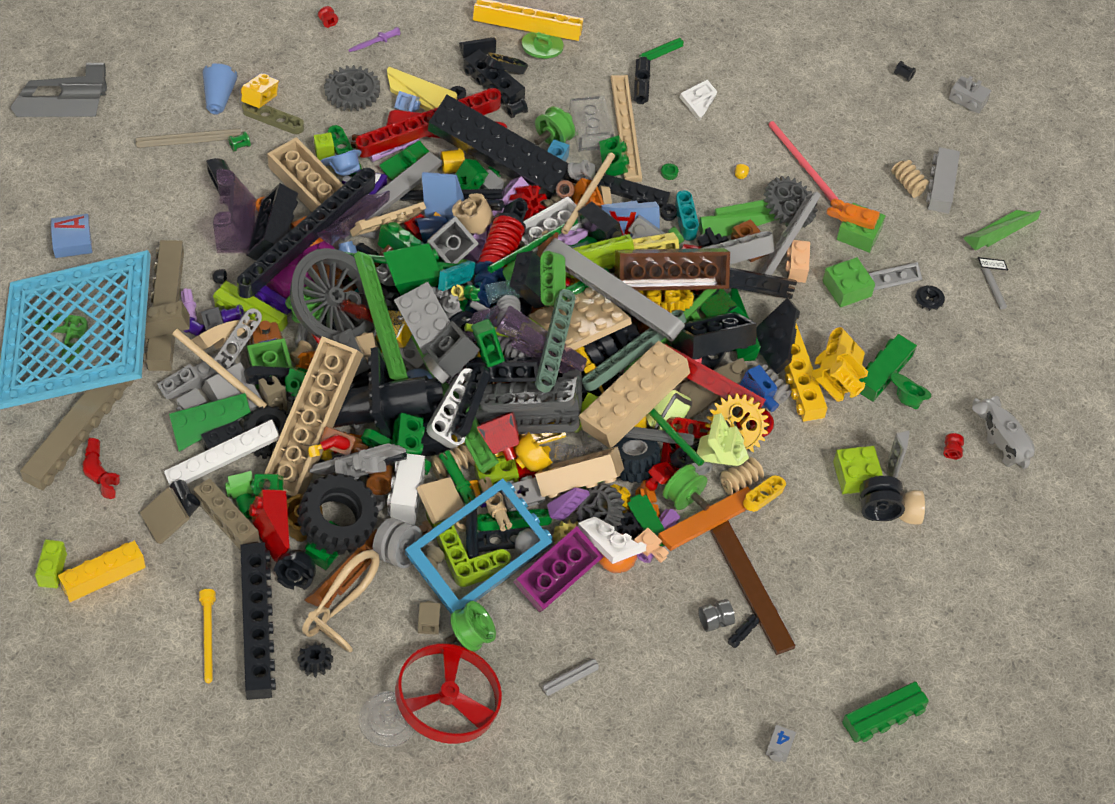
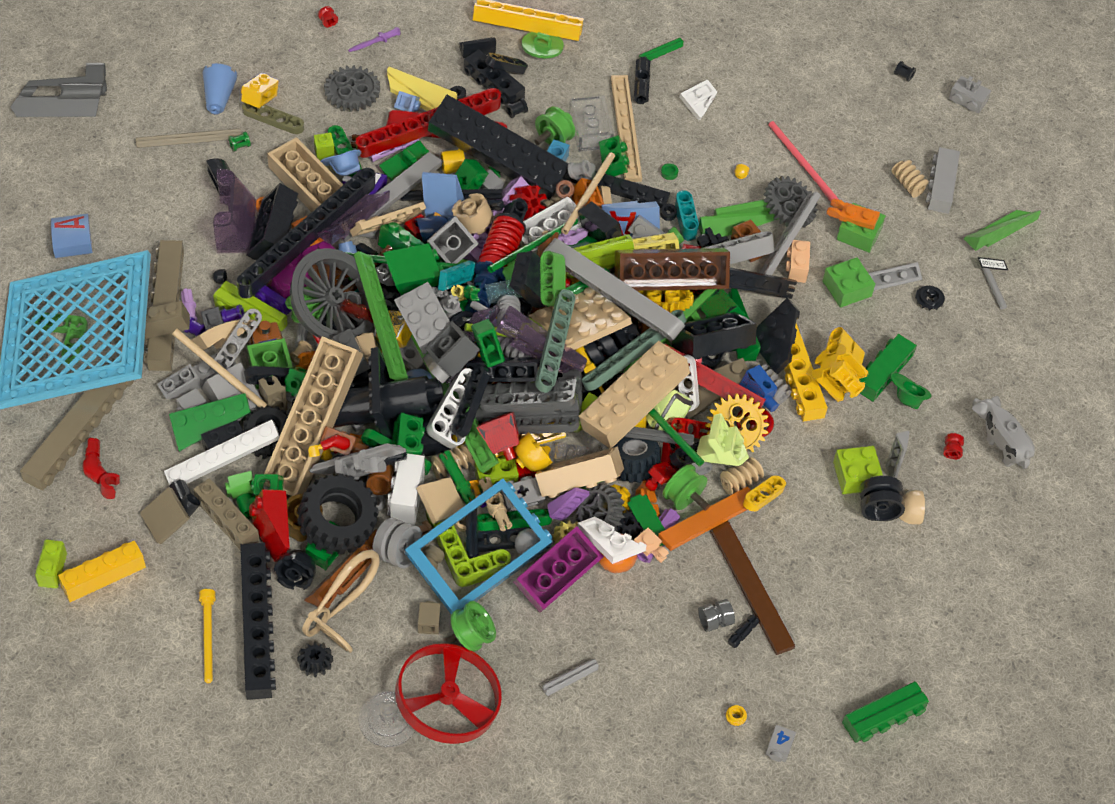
(693, 377): none -> white beam
(736, 709): none -> yellow plate

